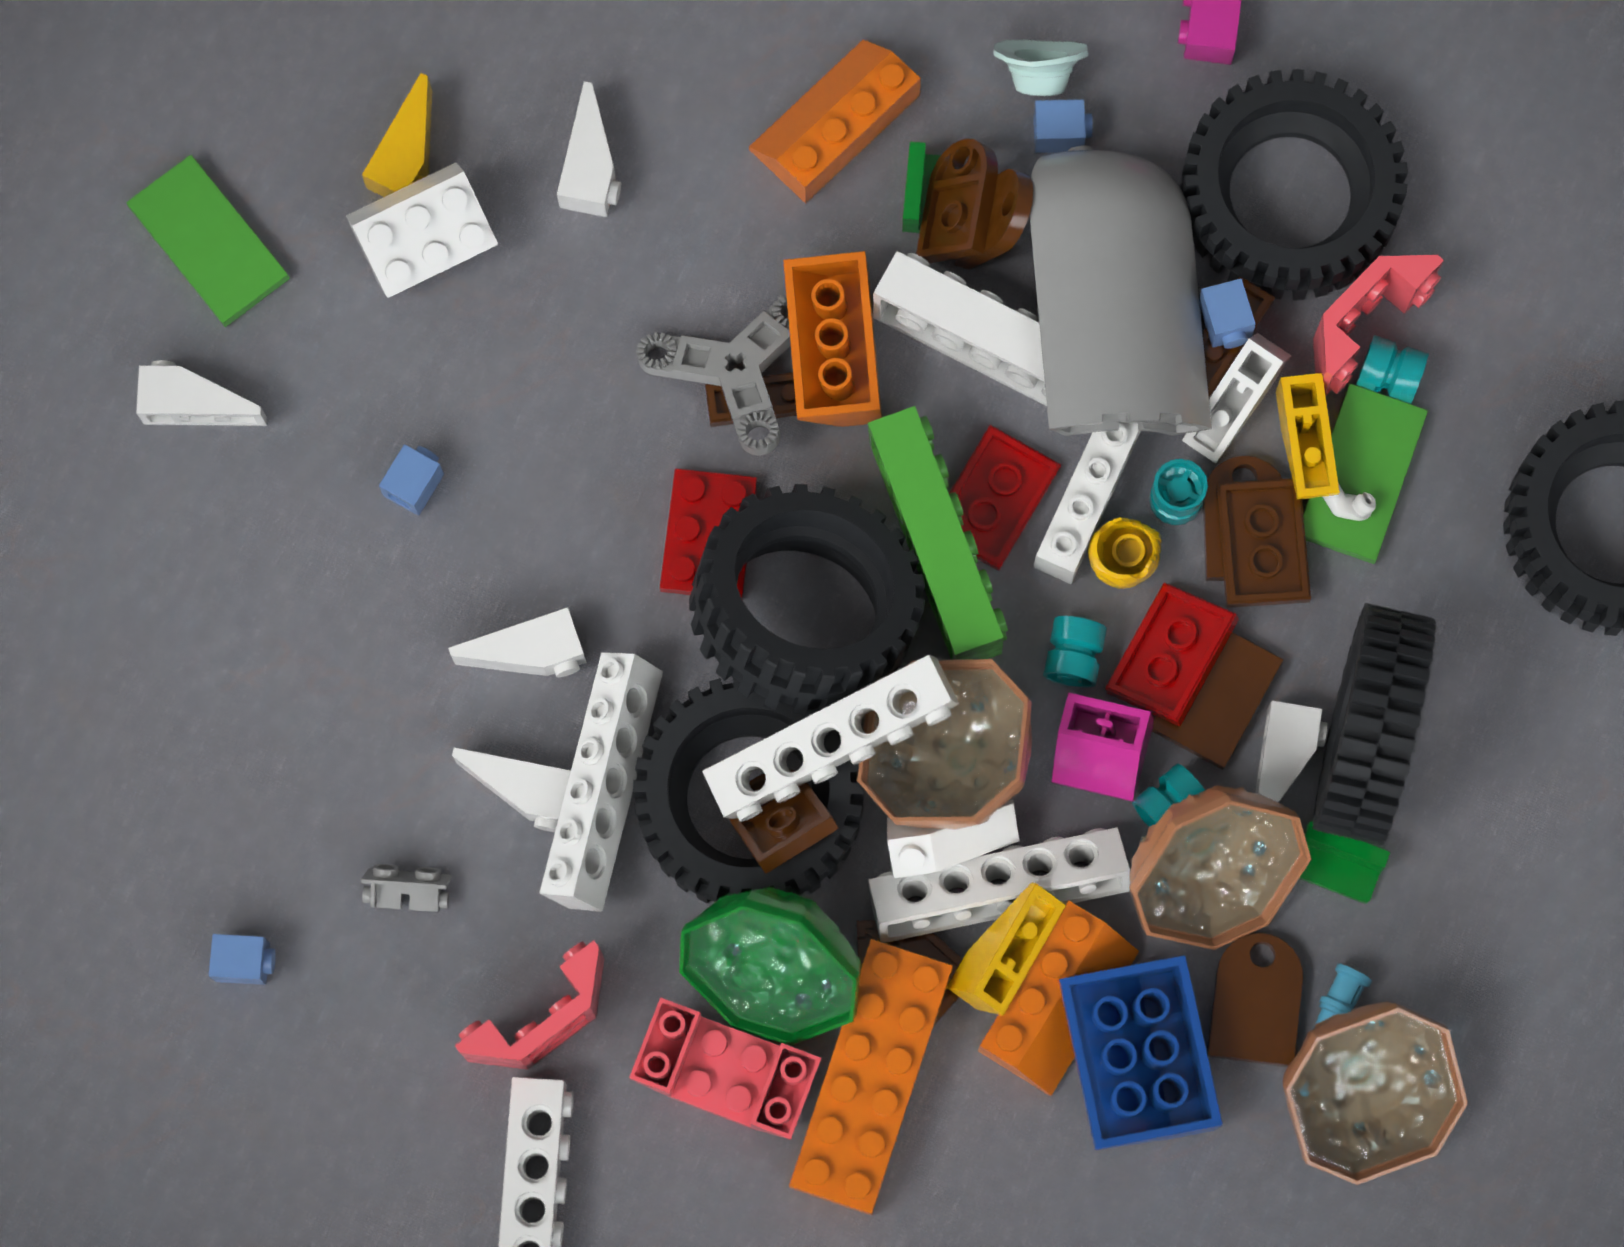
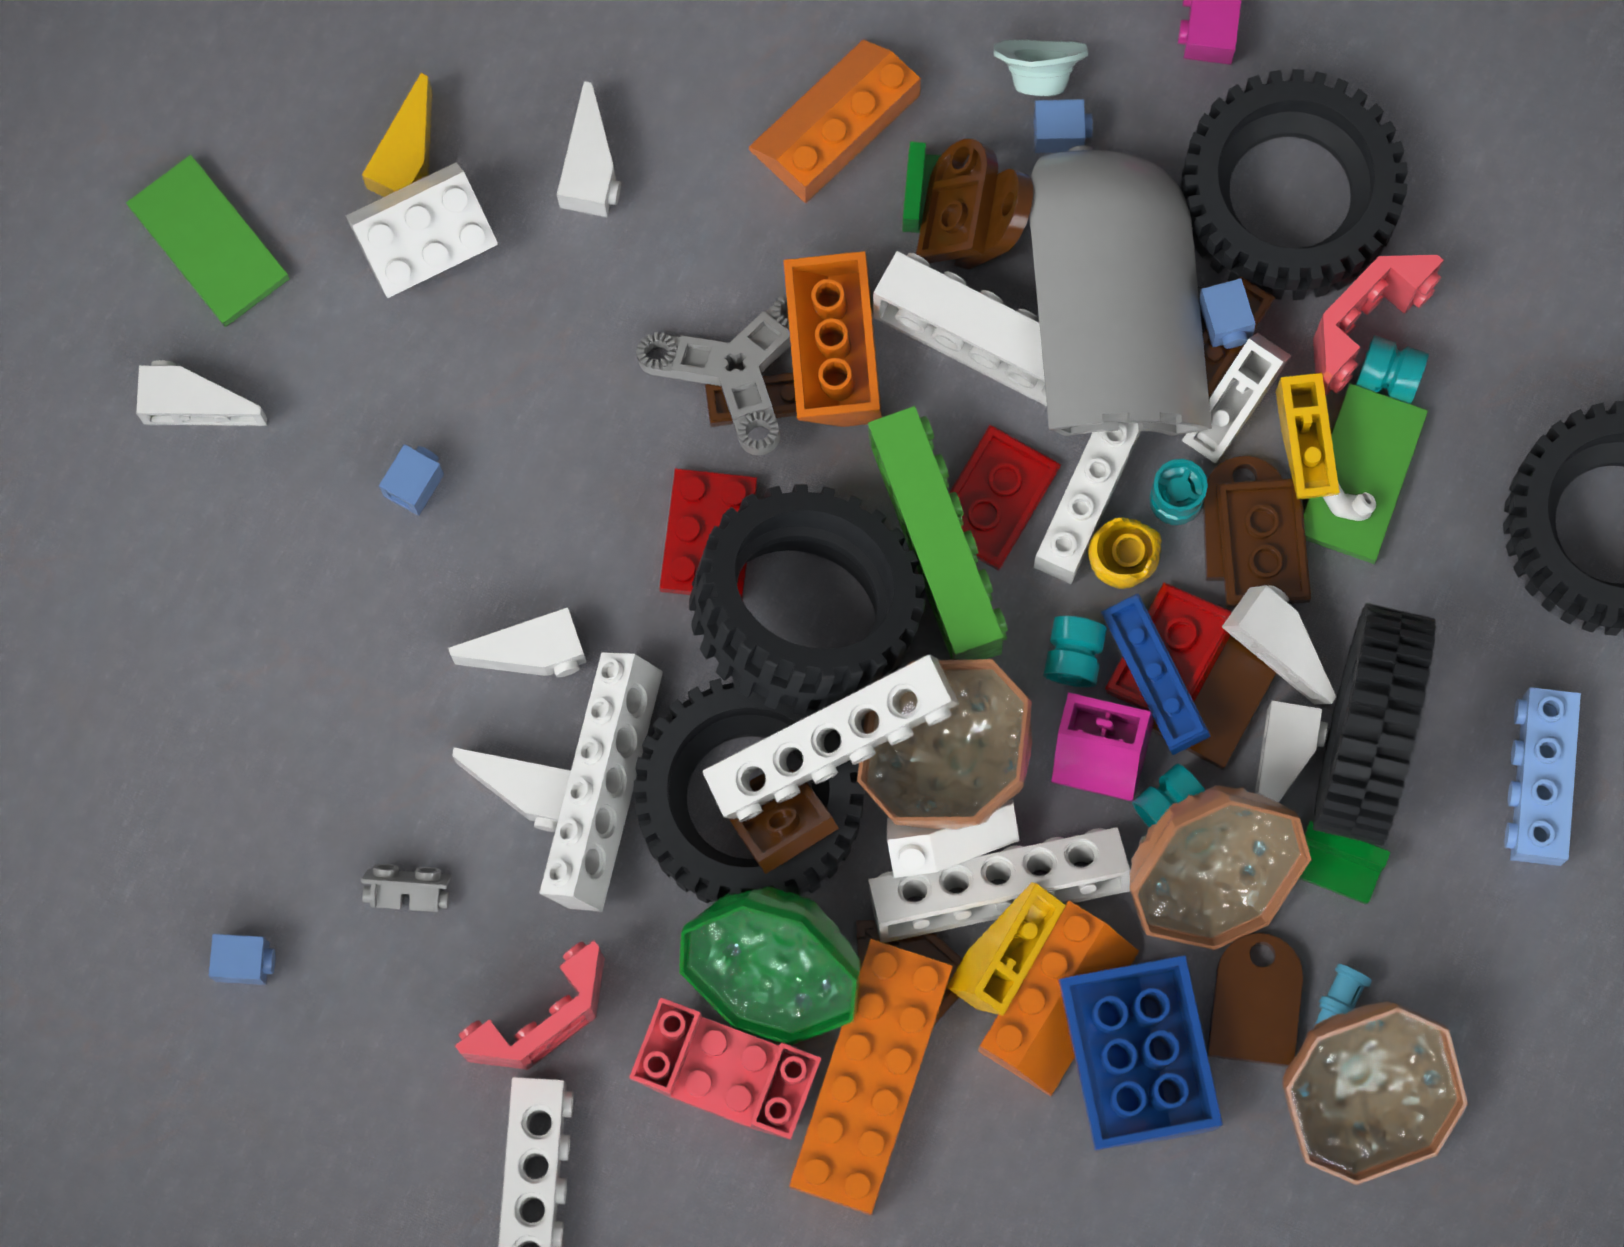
(1155, 674): none -> blue tile
(1279, 639): none -> white slope
(1544, 776): none -> light blue brick

